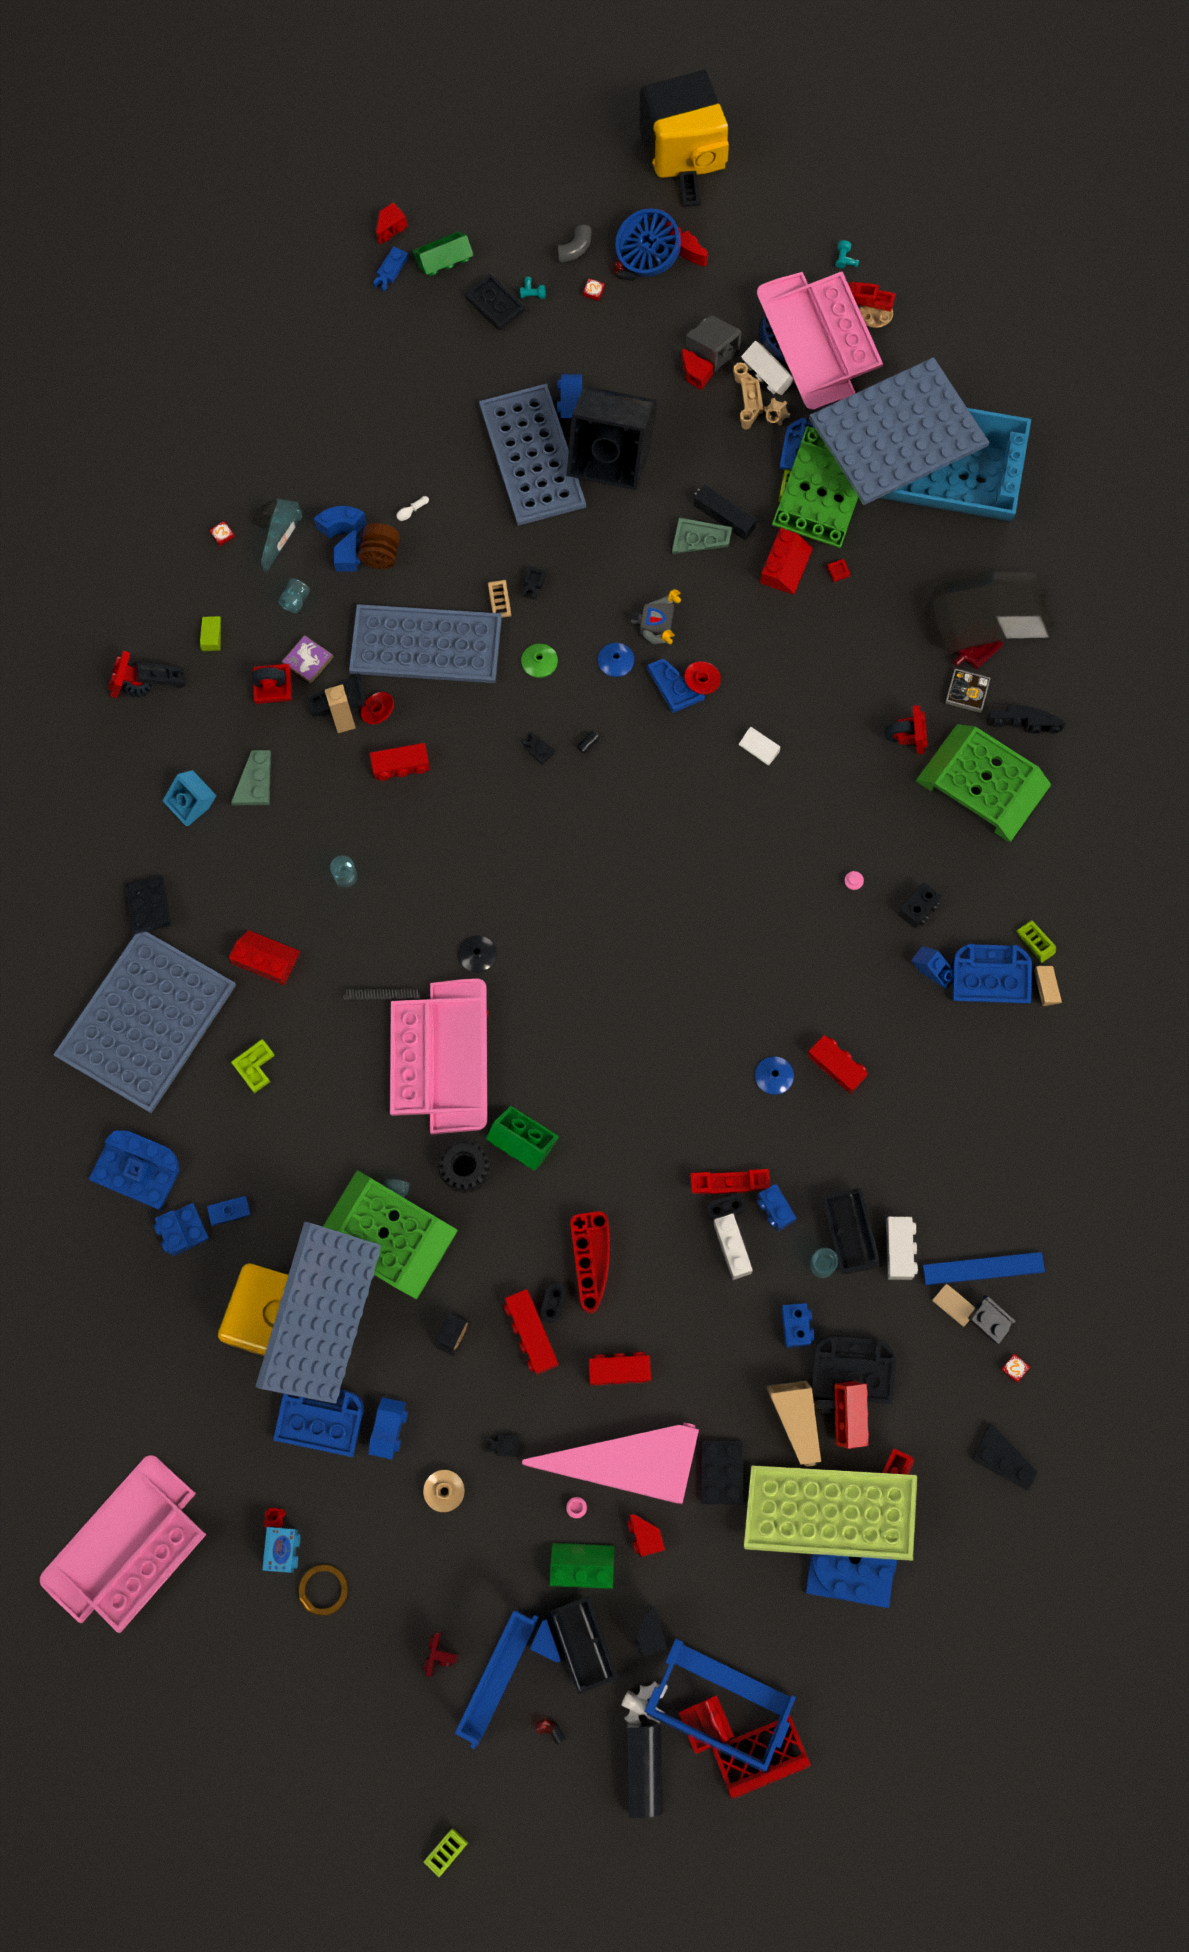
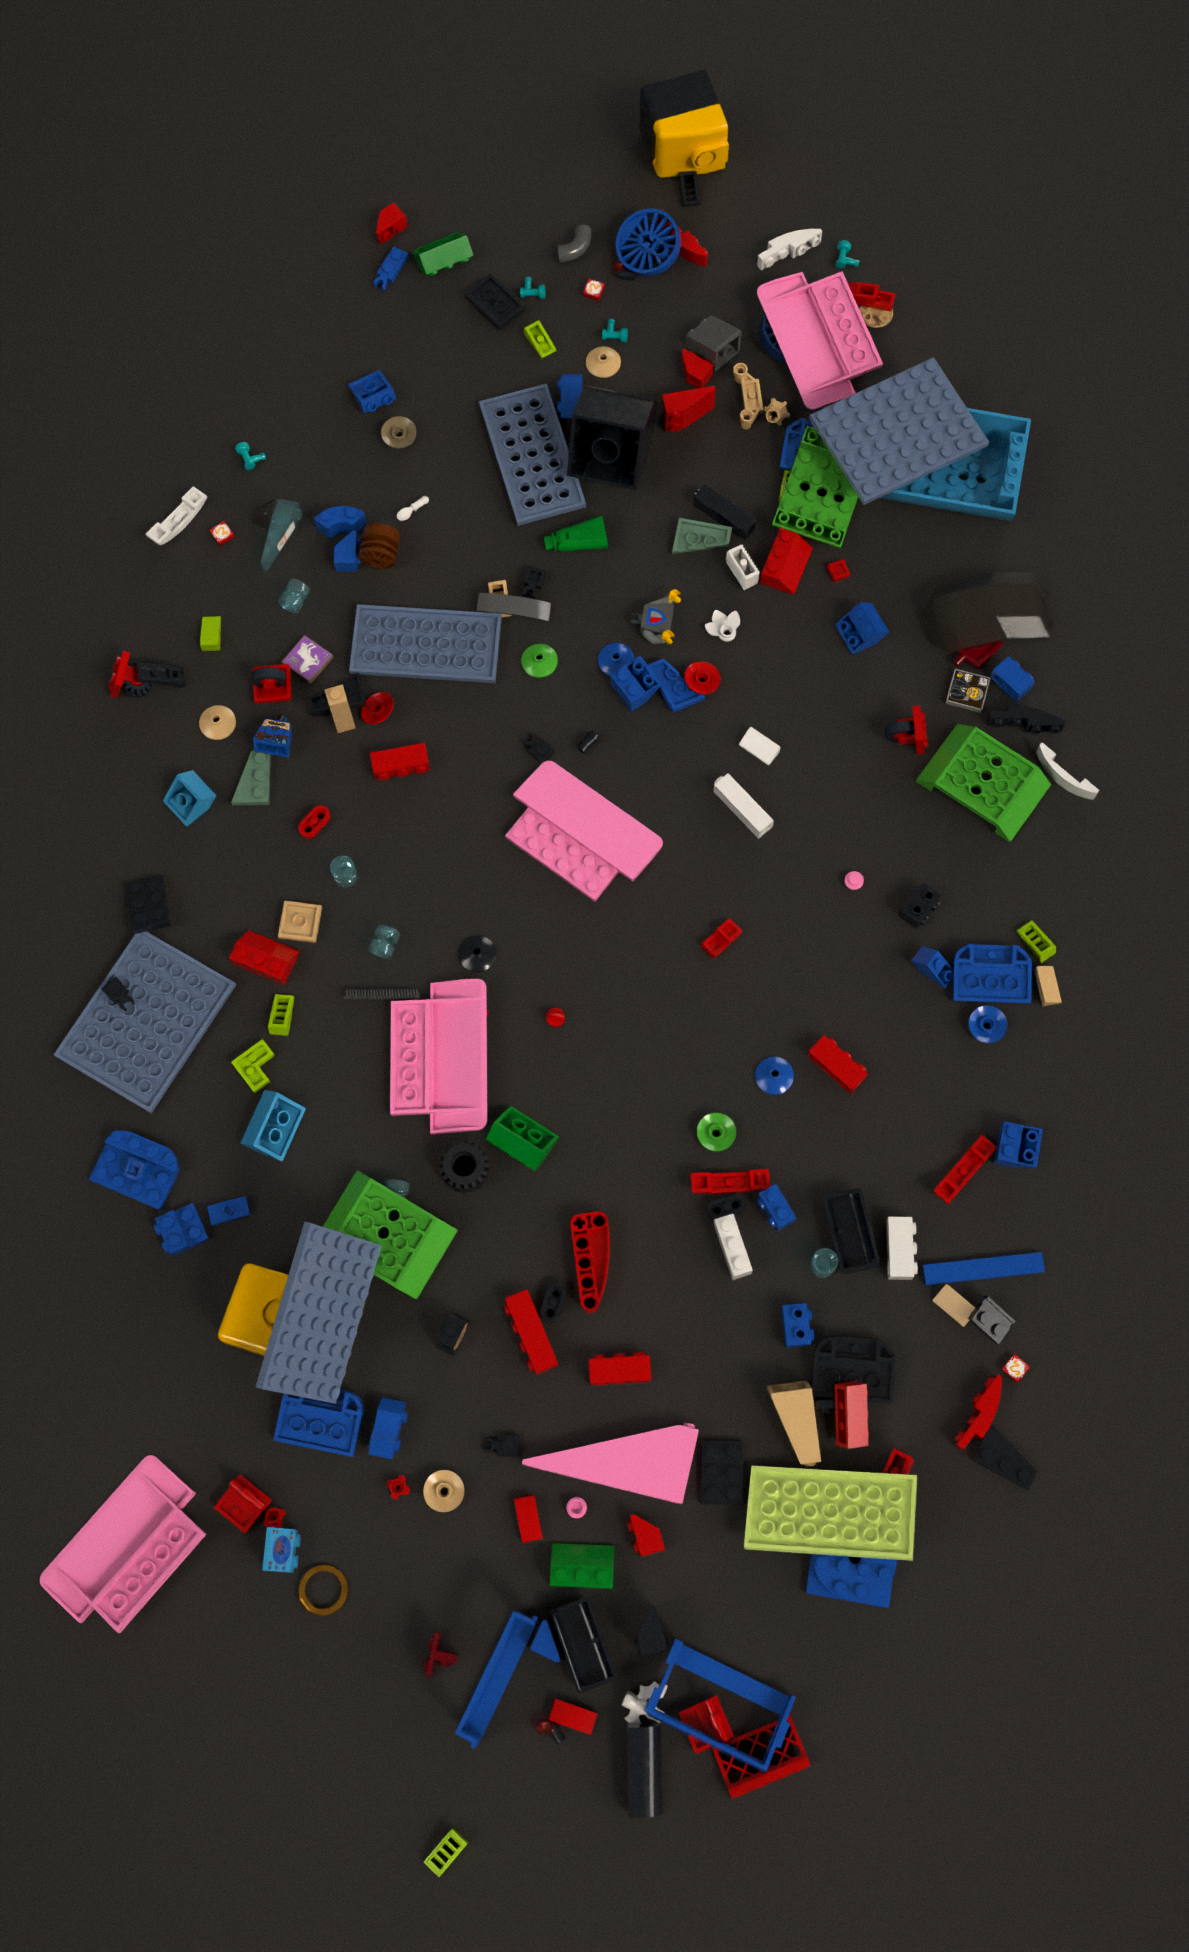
(116, 992): none -> black plate
(179, 518): none -> white slope
(220, 729): none -> tan dish
(243, 449): none -> teal piece
(243, 1503): none -> red plate
(273, 1125): none -> dark azure slope
(274, 737): none -> blue torso
(278, 1026): none -> lime slope
(300, 921): none -> tan plate
(313, 822): none -> red plate
(372, 391): none -> blue plate
(384, 940): none -> clear light blue wheel
(392, 1484): none -> red plate
(396, 426): none -> dark tan dish
(514, 606): none -> dark grey slope
(528, 1518): none -> red slope
(539, 339): none -> lime slope
(555, 1017): none -> red tile
(572, 1716): none -> red slope
(579, 832): none -> bright pink slope
(582, 536): none -> green piece
(603, 368): none -> tan dish
(610, 333): none -> teal piece
(635, 683): none -> blue slope
(685, 407): none -> red slope
(716, 1122): none -> bright green dish
(721, 938): none -> red slope
(723, 623): none -> white plate
(742, 567): none -> white brick
(743, 805): none -> white brick
(767, 368): white brick -> none
(791, 243): none -> white slope
(861, 627): none -> blue slope
(964, 1169): none -> red slope
(986, 1407): none -> red slope
(991, 1016): none -> blue dish
(1012, 679): none -> blue brick
(1018, 1146): none -> blue slope
(1061, 777): none -> white slope

